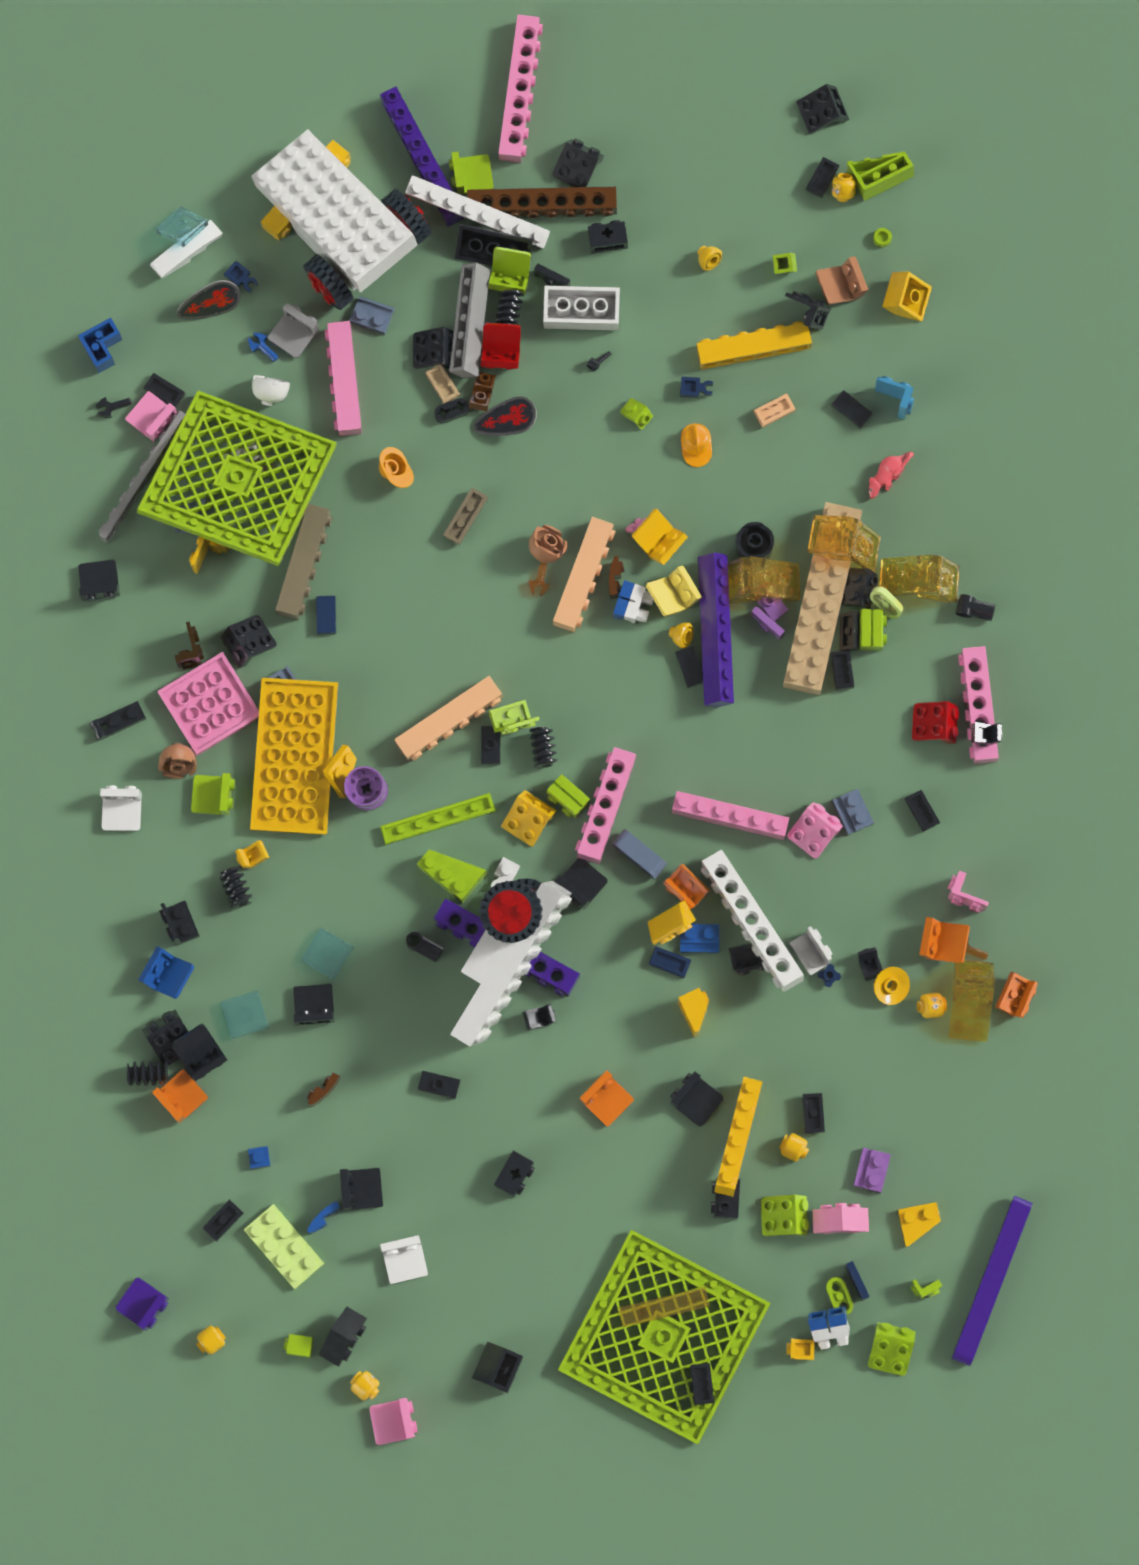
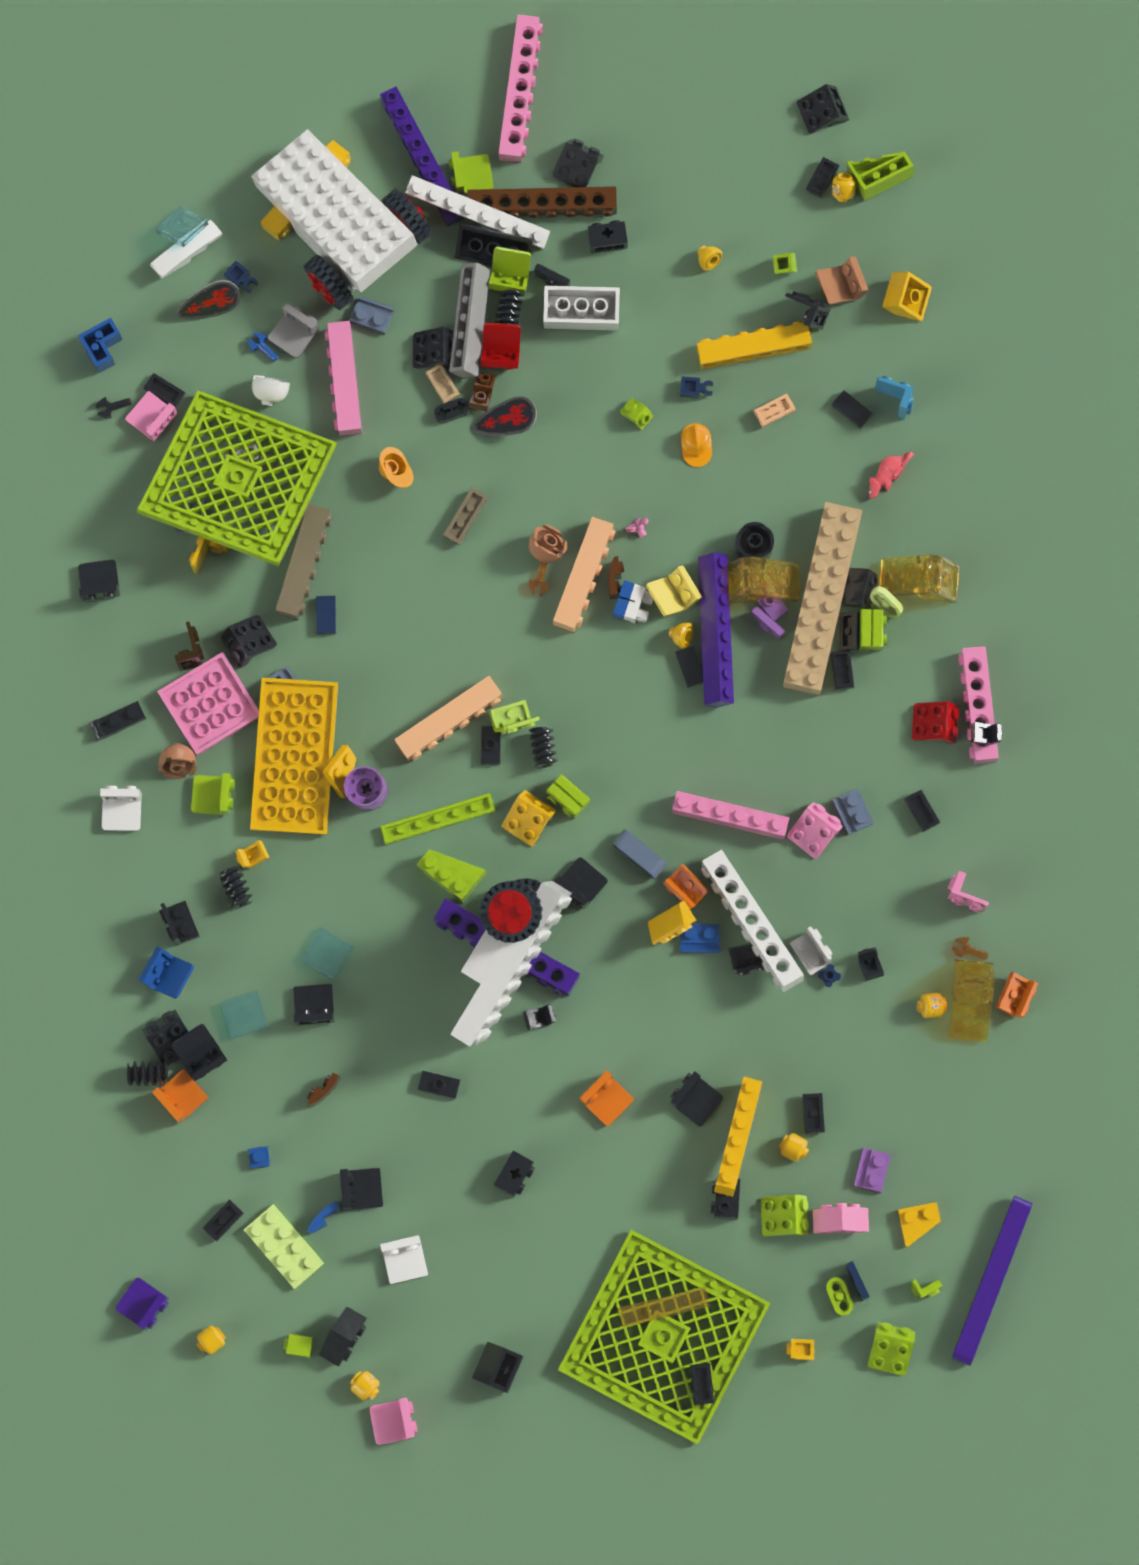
(138, 483): light grey plate -> none
(425, 947): black piece -> none
(505, 871): white plate -> none
(594, 364): black hand -> none
(625, 761): bright pink brick -> none
(658, 537): yellow bracket -> none
(669, 962): dark blue tile -> none
(694, 1009): yellow slope -> none
(838, 1327): hips -> none
(844, 540): clear yellow bracket -> none
(882, 237): lime tile -> none
(897, 990): yellow dish -> none
(944, 941): orange bracket -> none
(970, 607): black piece -> none

